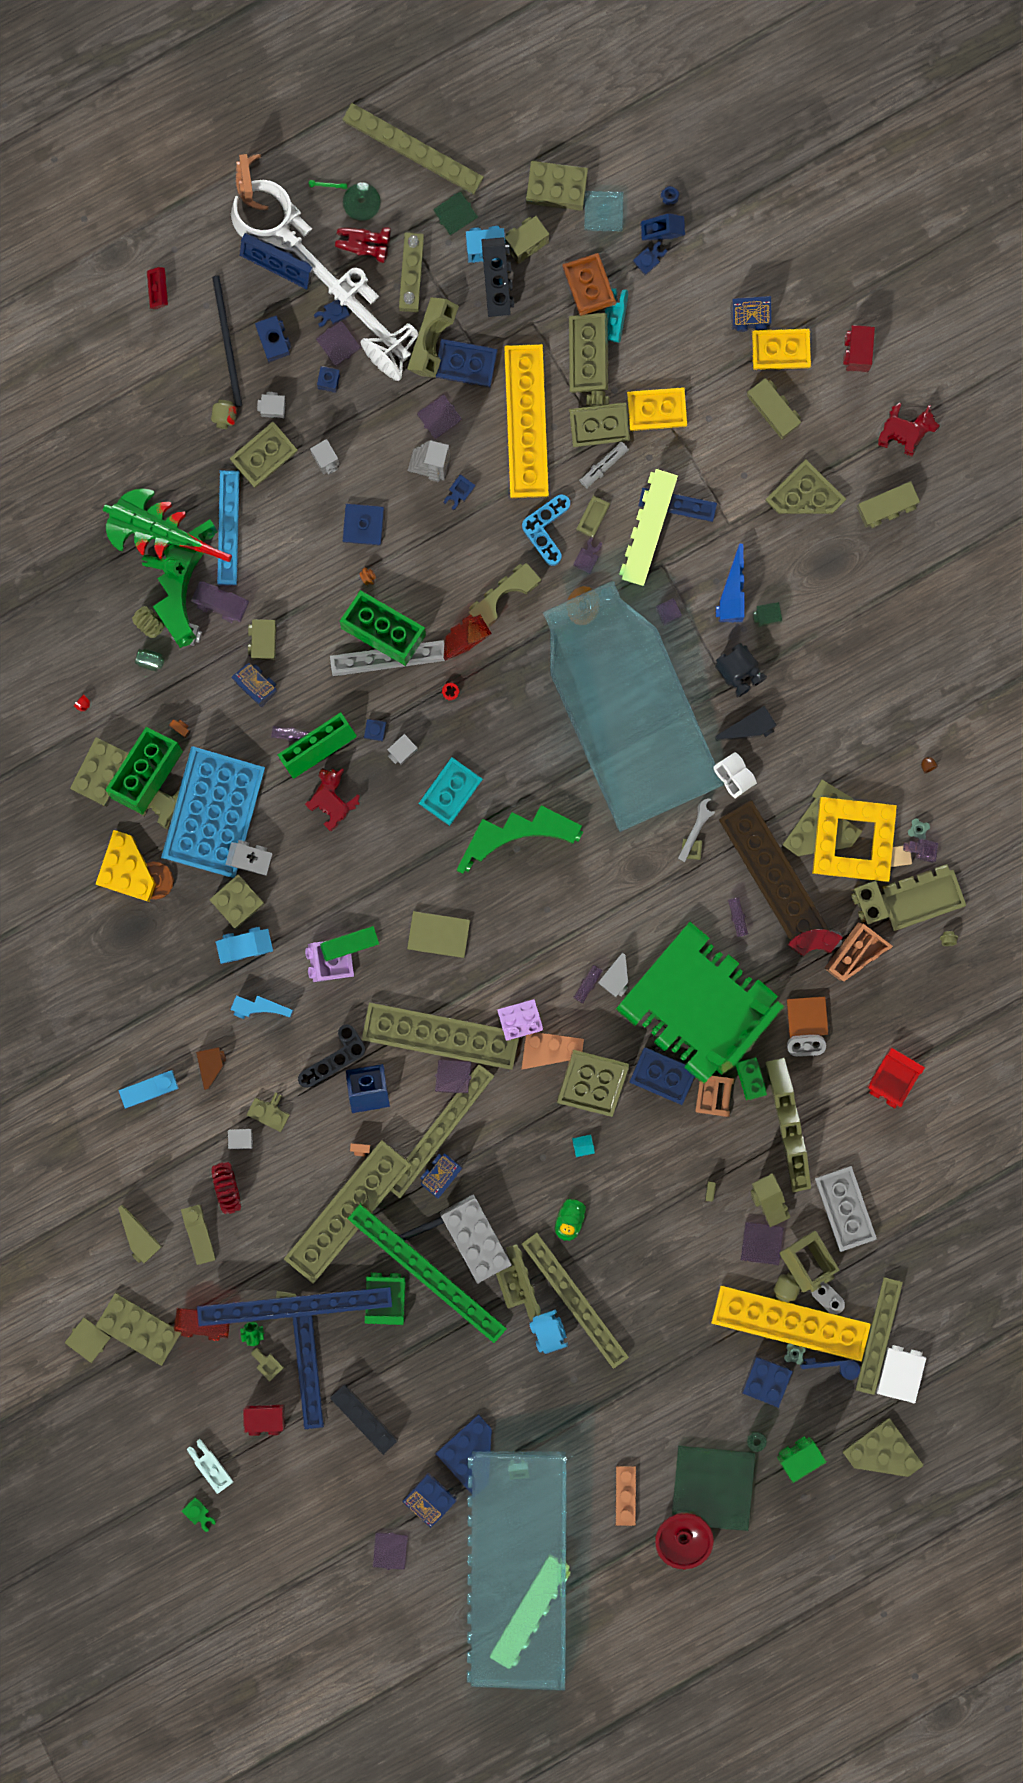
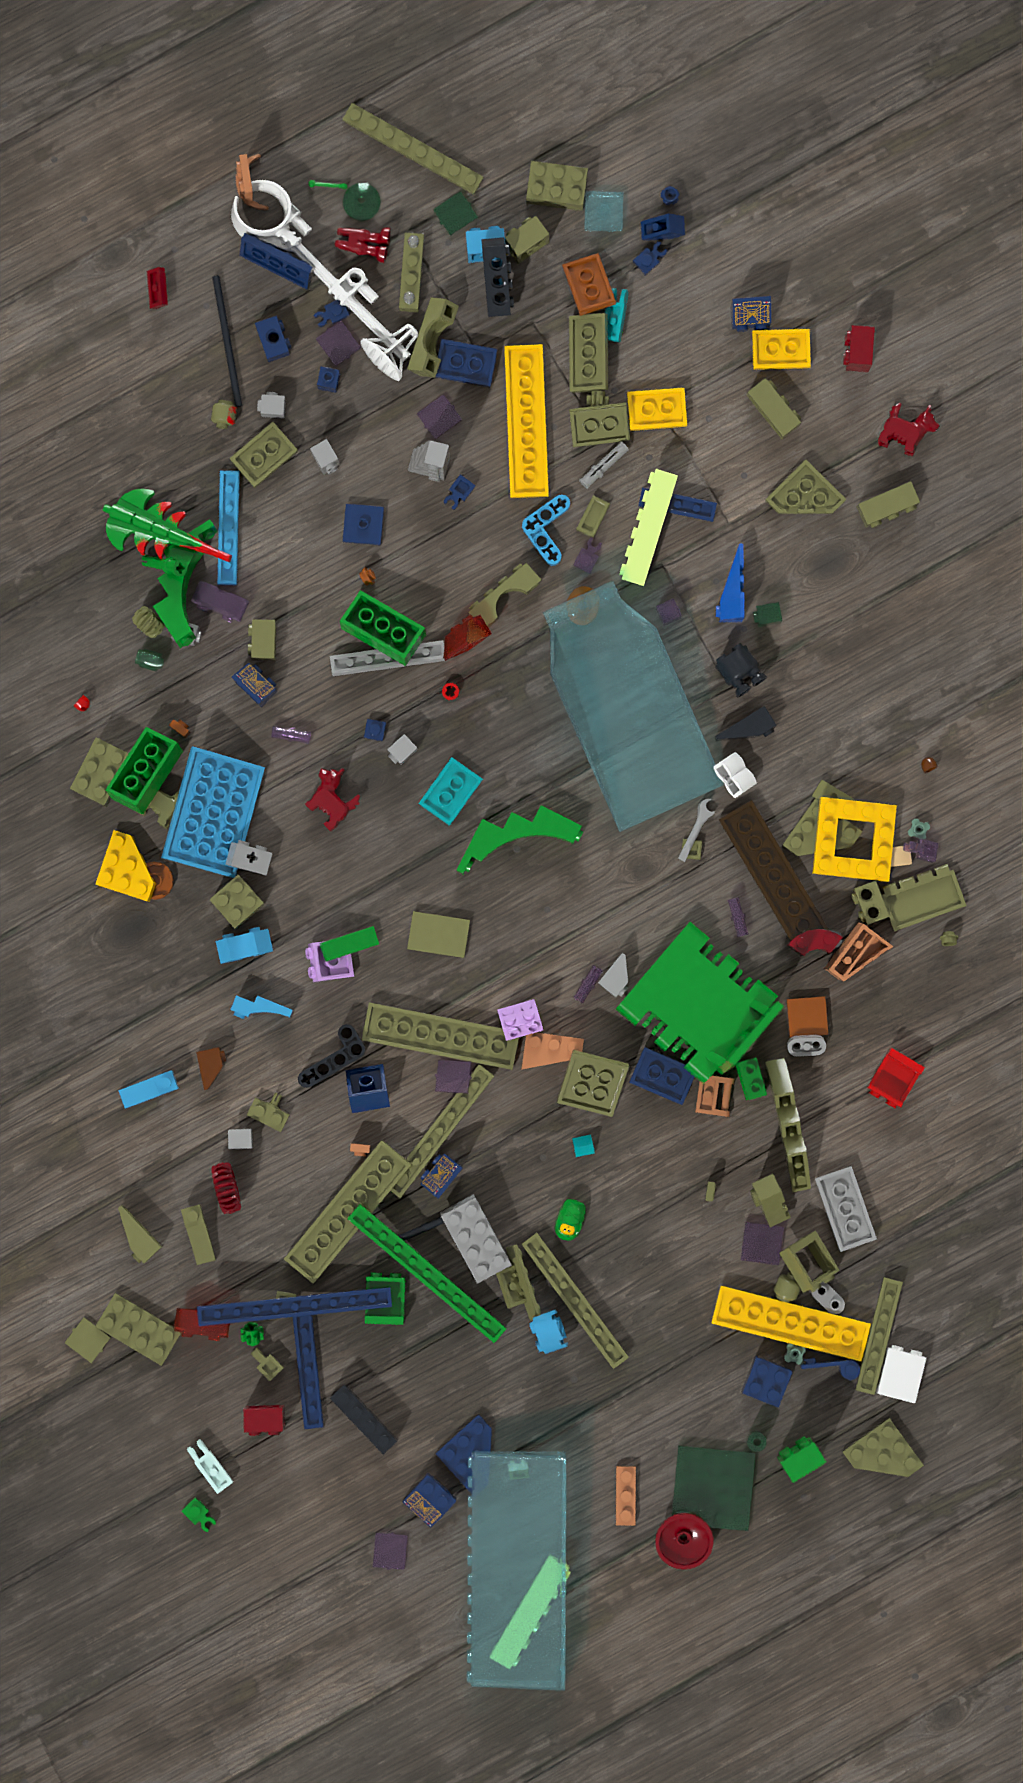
(317, 745): green brick -> none

